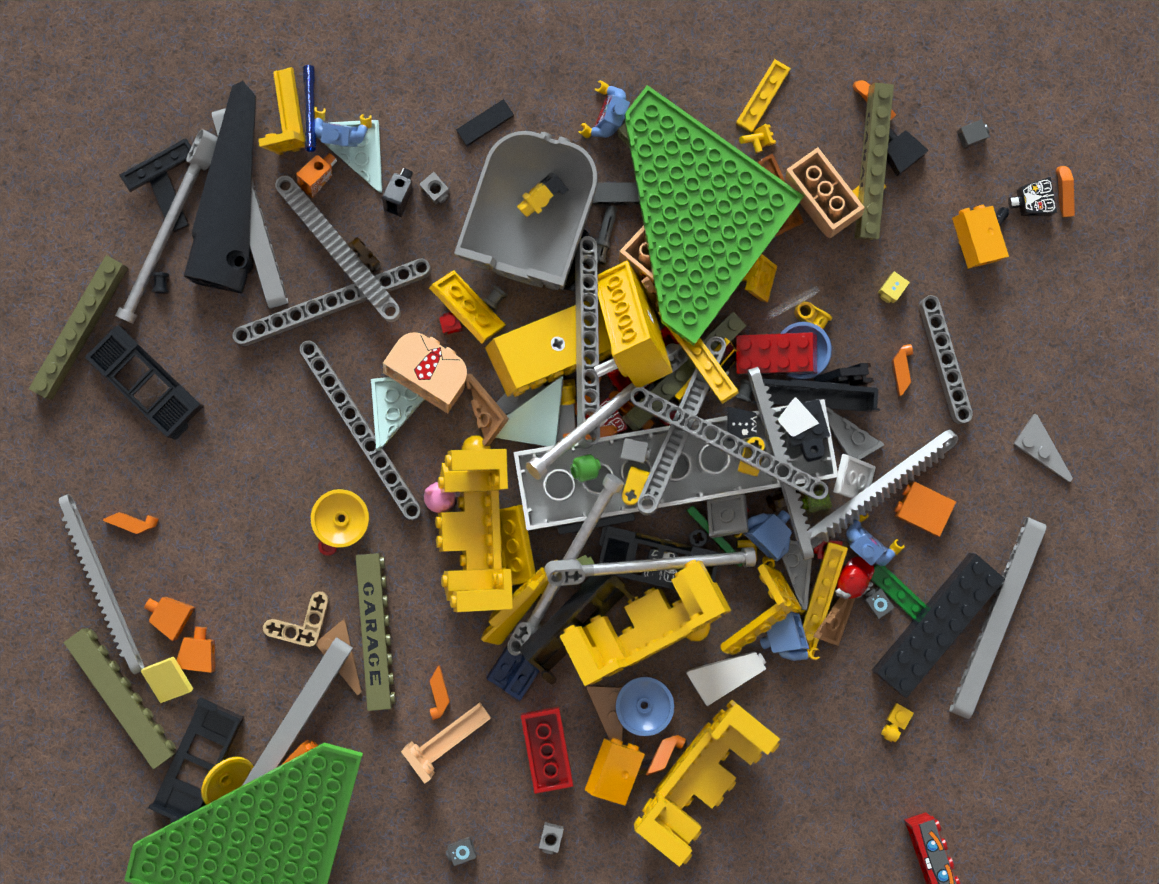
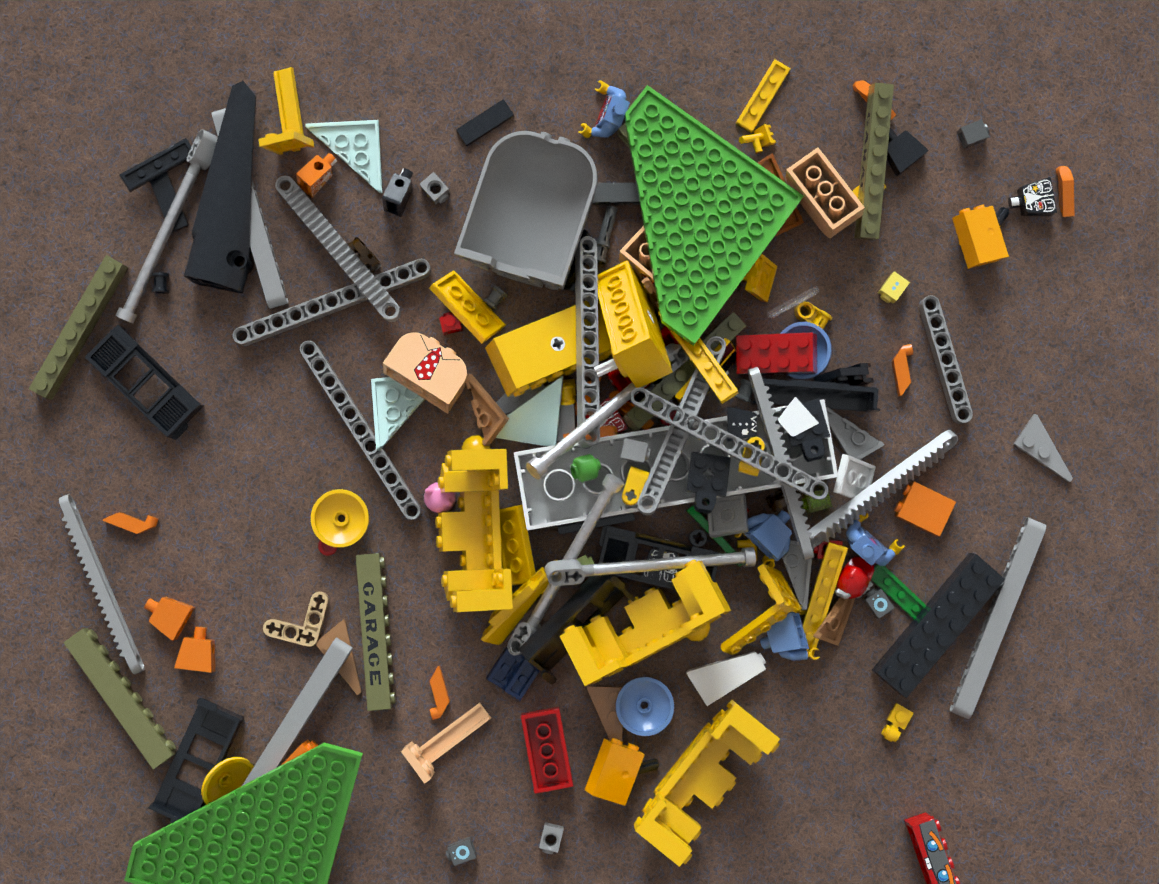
(167, 680): light yellow tile -> none
(310, 135): clear blue piece -> none
(340, 134): medium blue torso -> none
(540, 194): yellow hips -> none
(664, 752): orange piece -> none
(706, 489): none -> black plate

